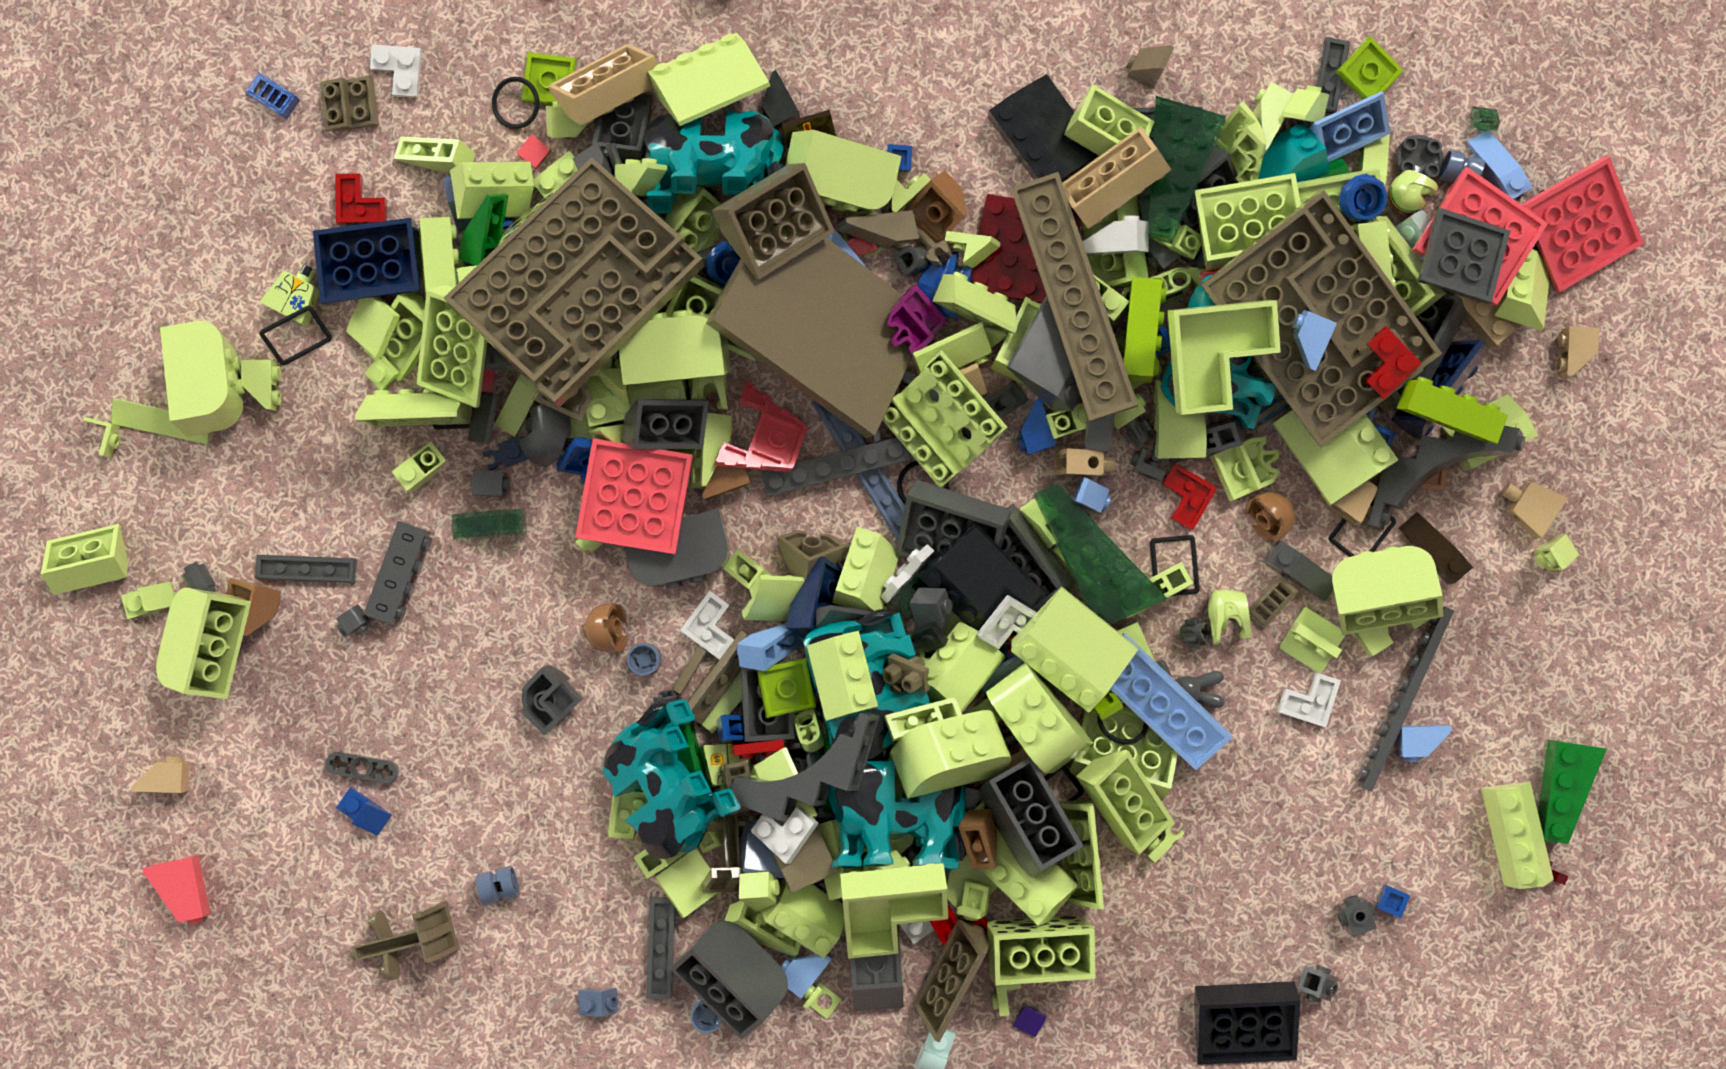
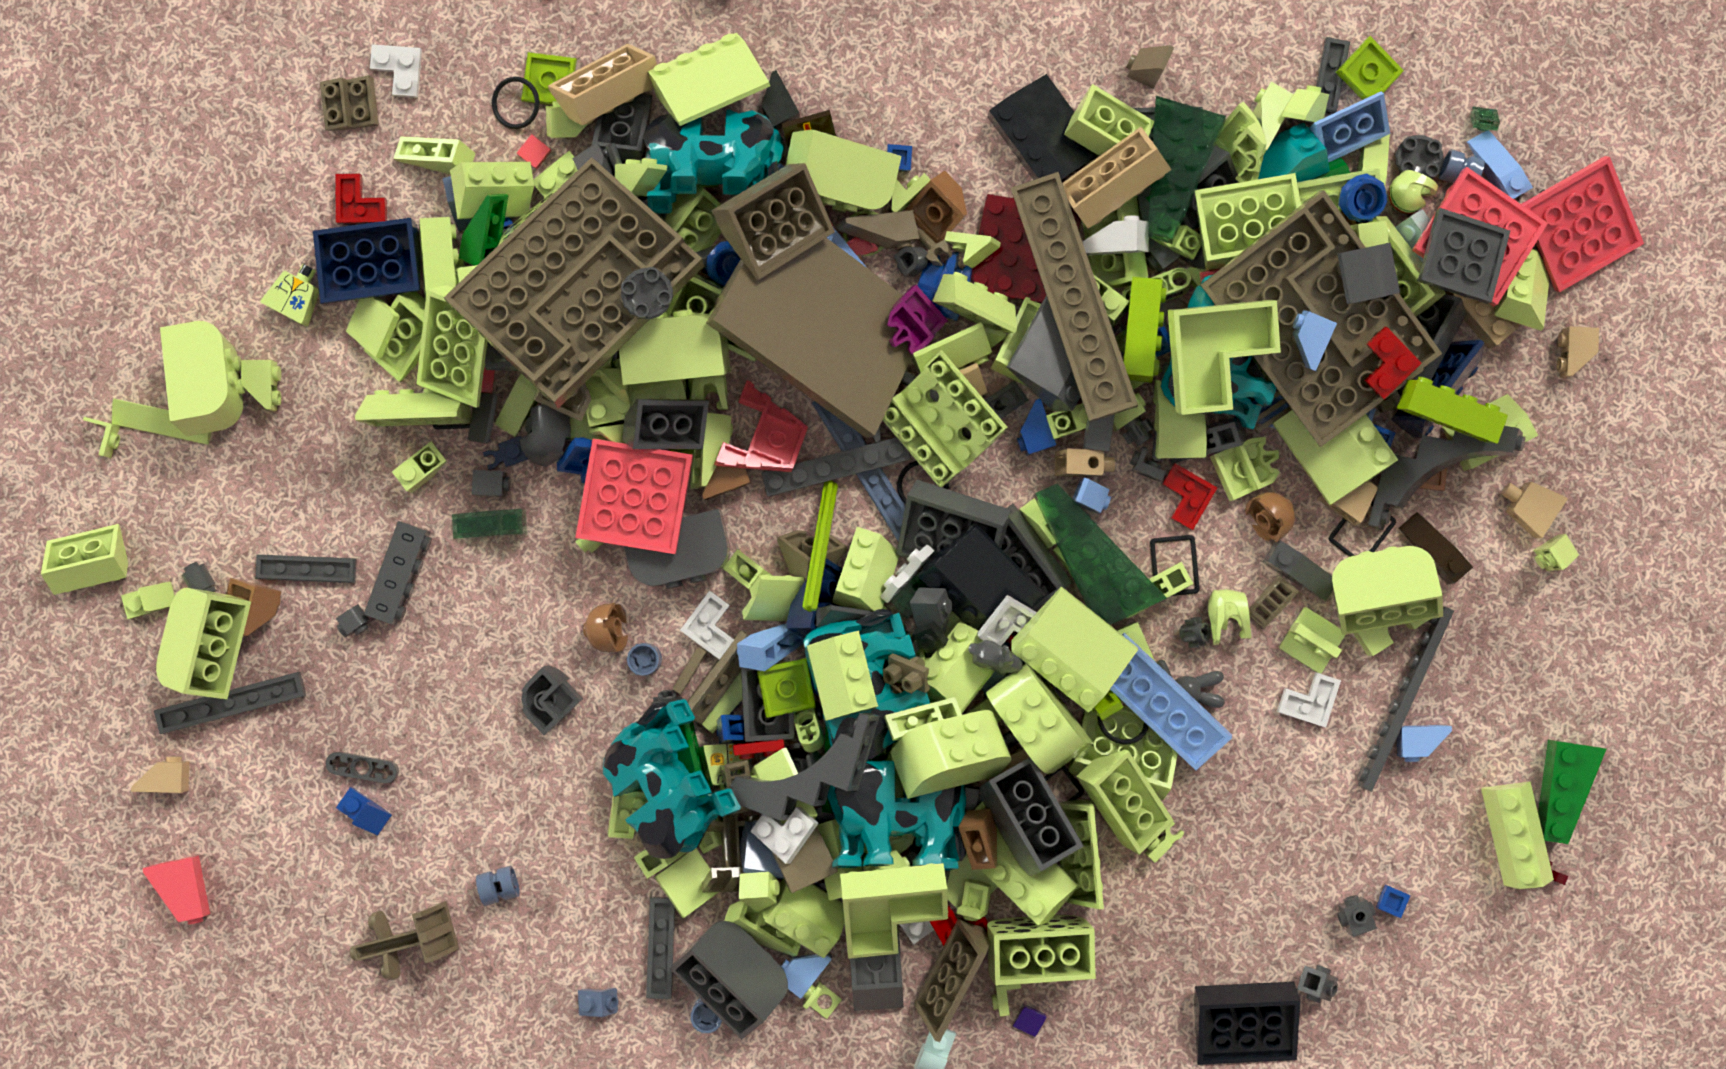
(238, 701): none -> dark grey plate
(287, 106): blue slope -> none
(307, 308): black piece -> none
(382, 373): yellowish green plate -> none
(646, 293): none -> dark grey dish
(820, 546): none -> lime axle
(994, 657): none -> dark grey animal
(1368, 273): none -> dark grey slope

